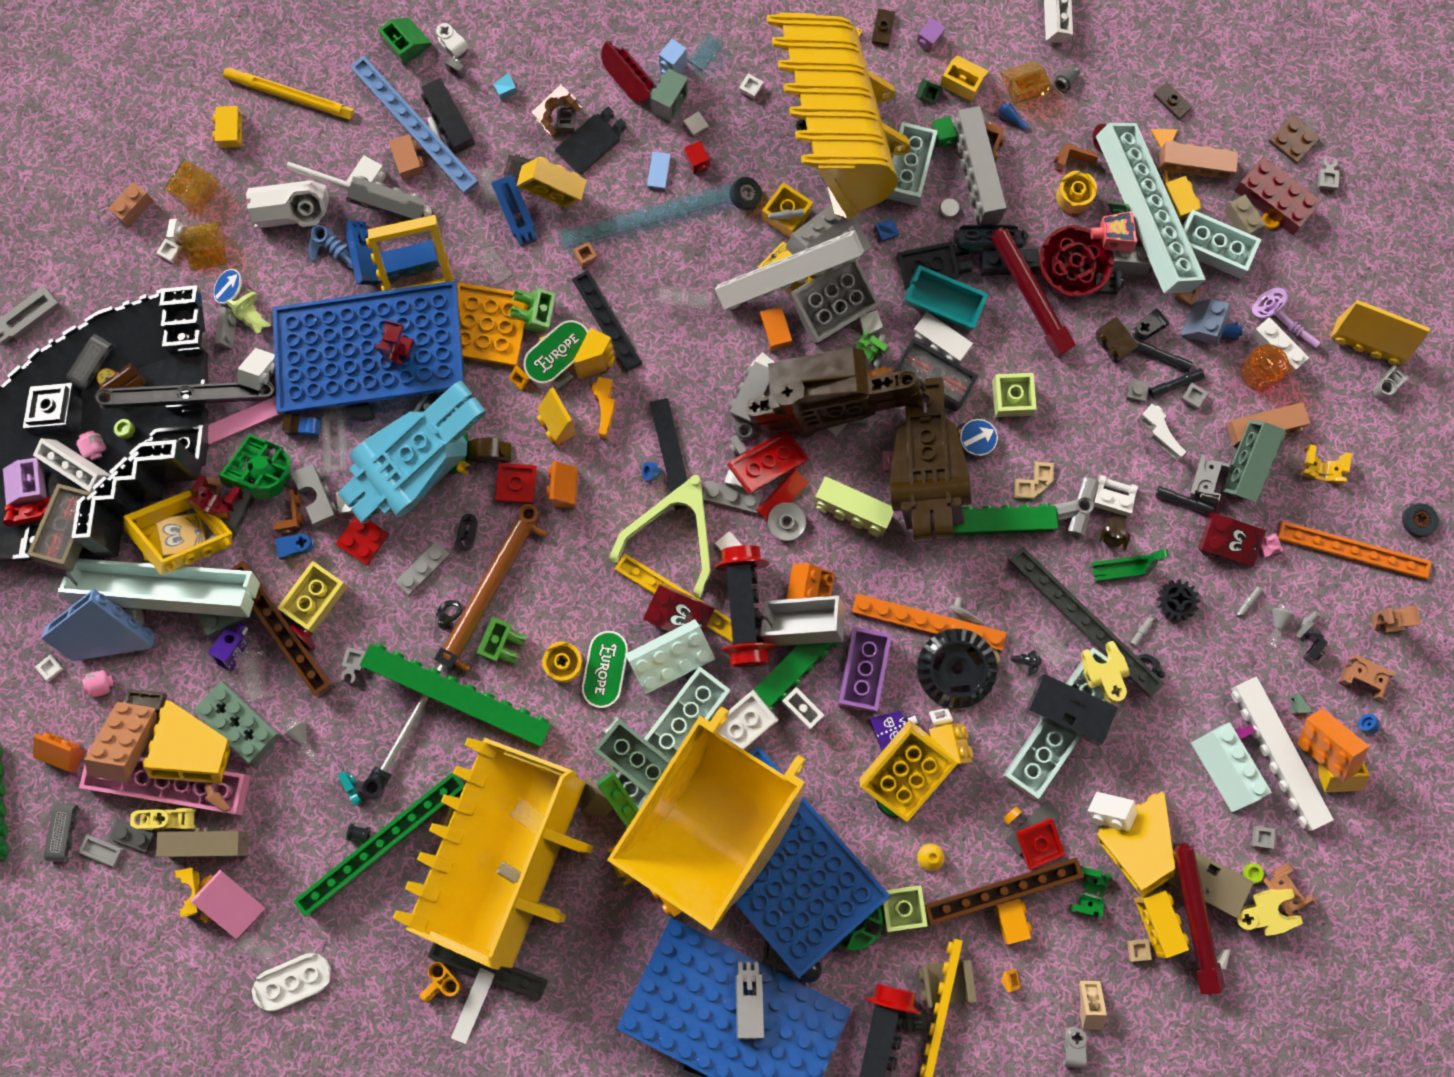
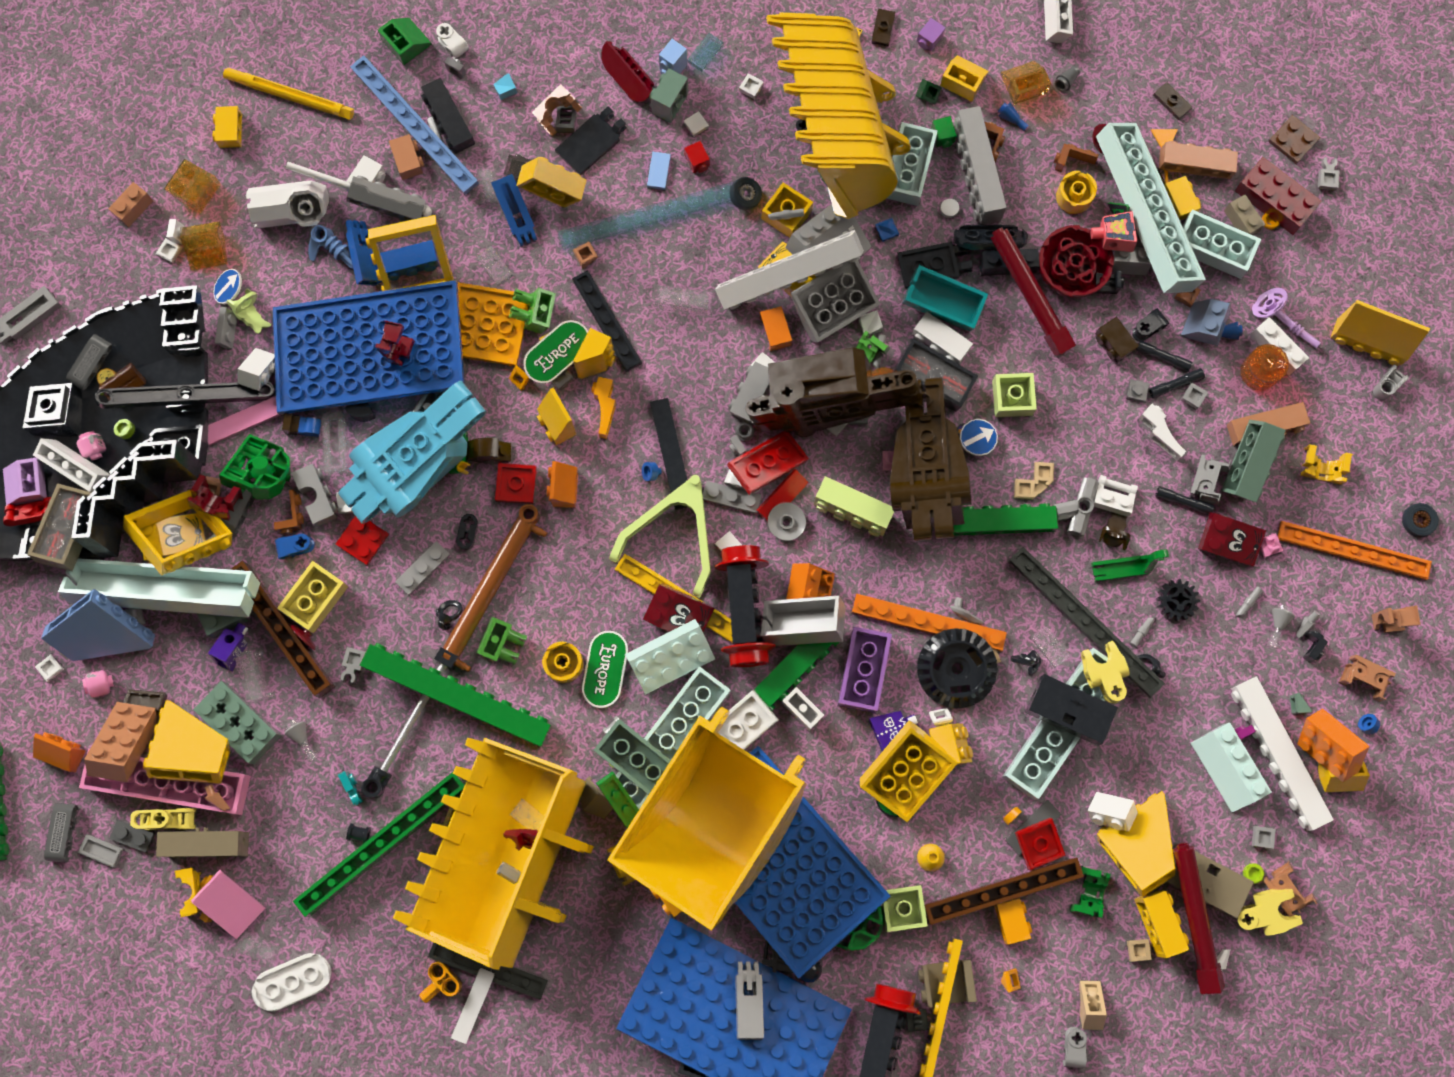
(521, 837): none -> dark red slope

